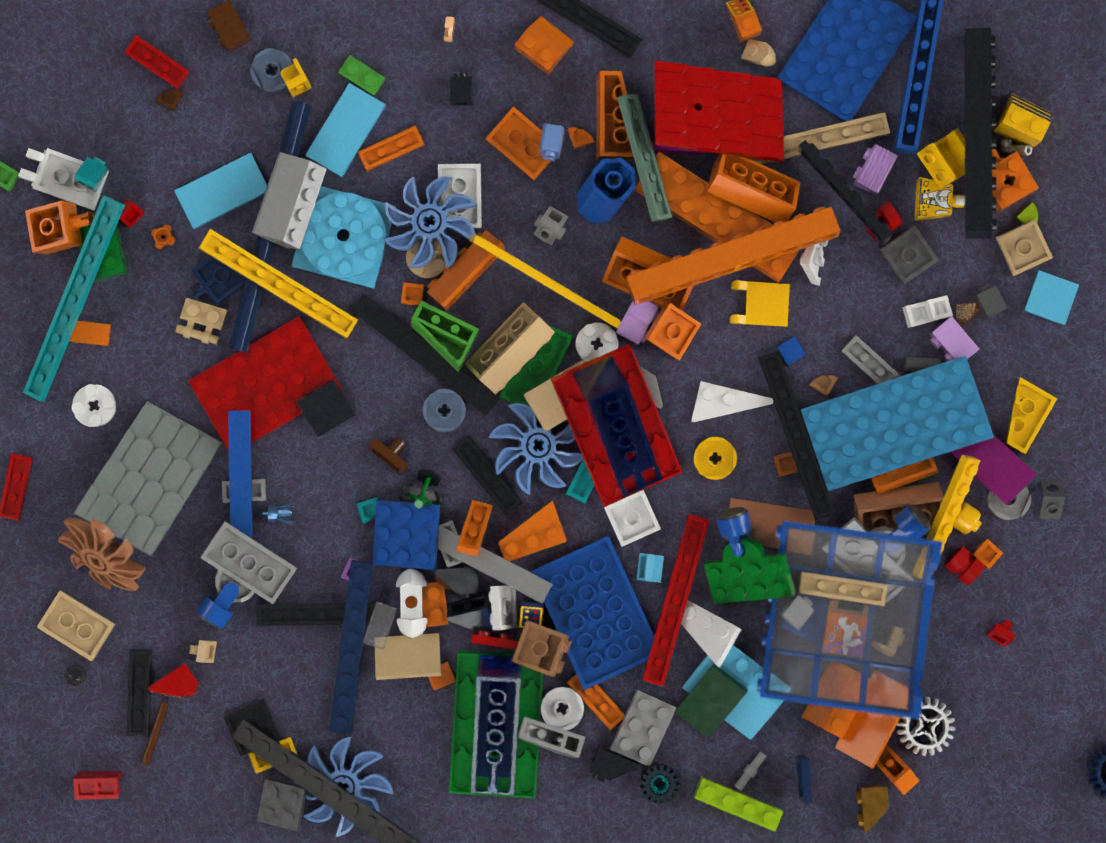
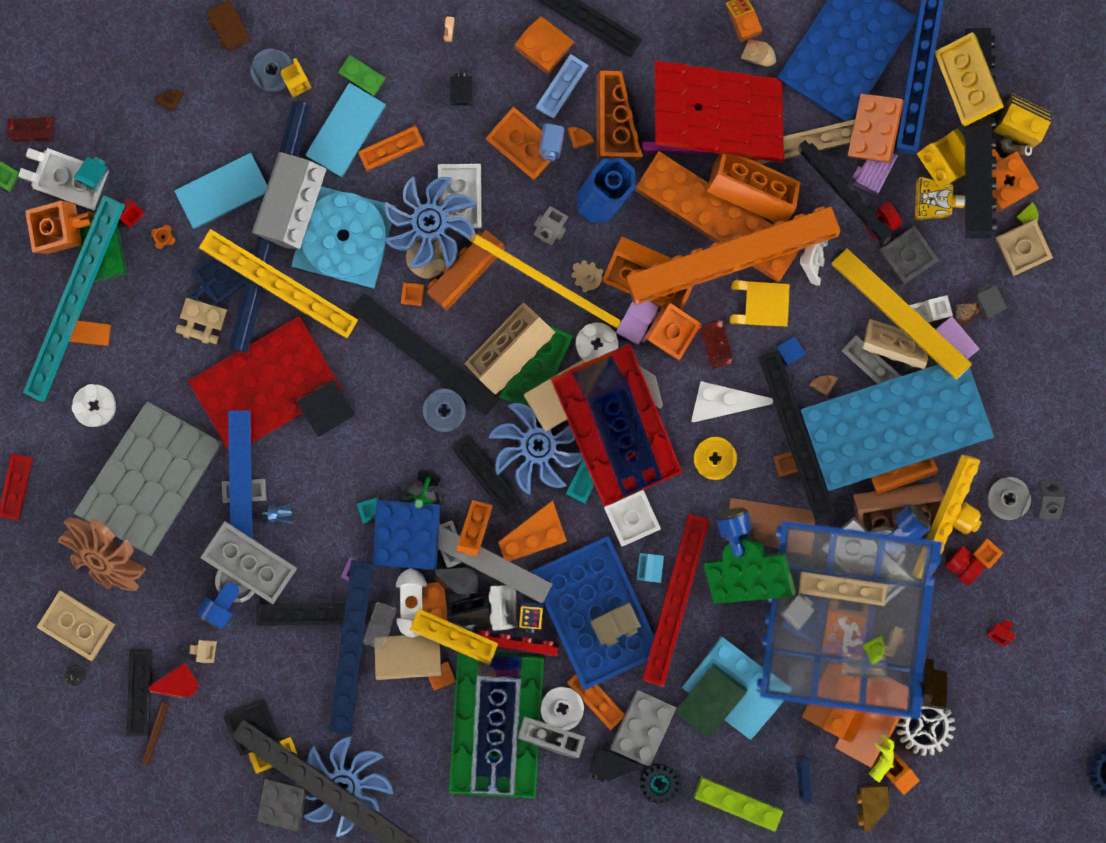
(31, 129): none -> clear red hinge
(97, 785): red hinge -> none
(157, 62): red plate -> none
(389, 454): reddish brown tile -> none
(445, 333): bright green wedge -> none
(453, 636): none -> yellow plate
(542, 649): medium nougat plate -> none
(561, 86): none -> light blue plate
(587, 275): none -> tan piece
(615, 624): none -> dark tan brick
(644, 157): sand green plate -> none
(710, 632): white wing -> none
(716, 343): none -> clear red hinge
(750, 771): light grey bar -> none
(861, 666): none -> clear tile
(874, 649): none -> lime tile
(875, 128): none -> orange plate
(885, 761): none -> neon yellow piece
(894, 344): none -> tan plate
(901, 314): none -> yellow tile
(934, 686): none -> dark brown panel
(968, 79): none -> yellow plate
(999, 468): magenta tile -> none
(1028, 415): yellow wing -> none
(1051, 297): medium azure tile -> none

